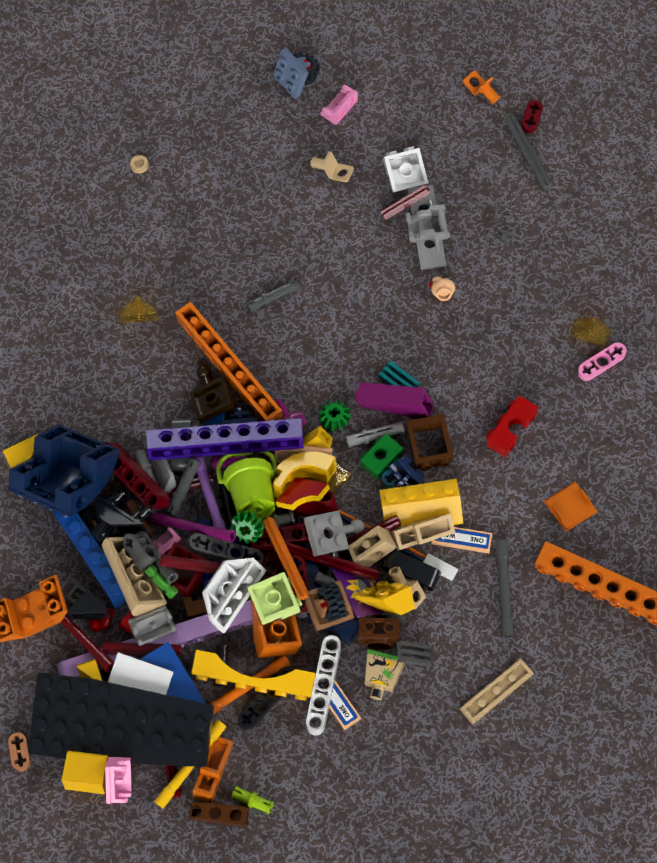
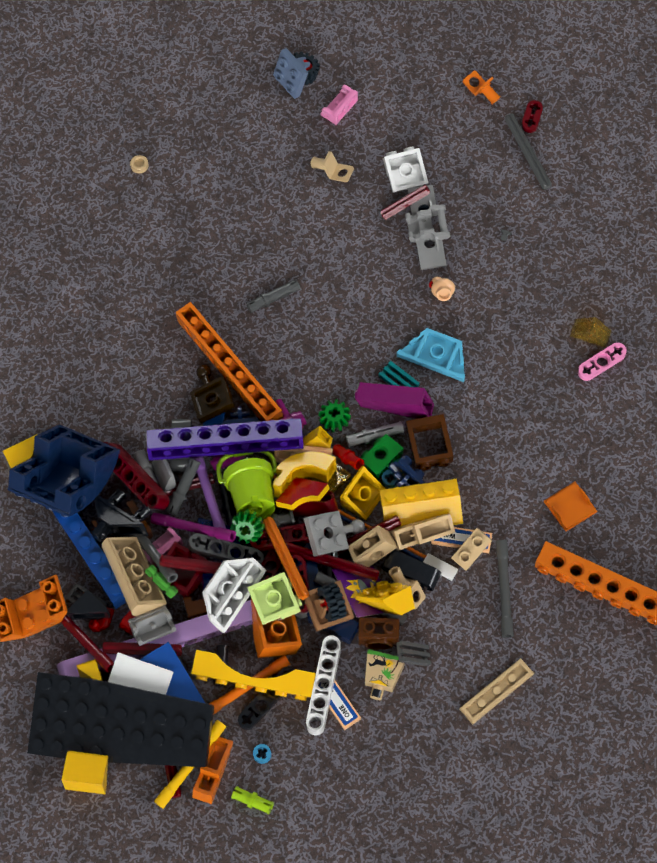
(14, 752): nougat beam -> none
(118, 780): bright pink hinge -> none
(138, 311): clear yellow slope -> none
(142, 549): dark grey piece -> none
(220, 814): reddish brown leg -> none
(268, 753): none -> dark azure bush
(347, 456): none -> red pin
(362, 494): none -> yellow slope
(436, 353): none -> medium azure wing
(471, 549): none -> tan brick
(519, 412): red arch -> none

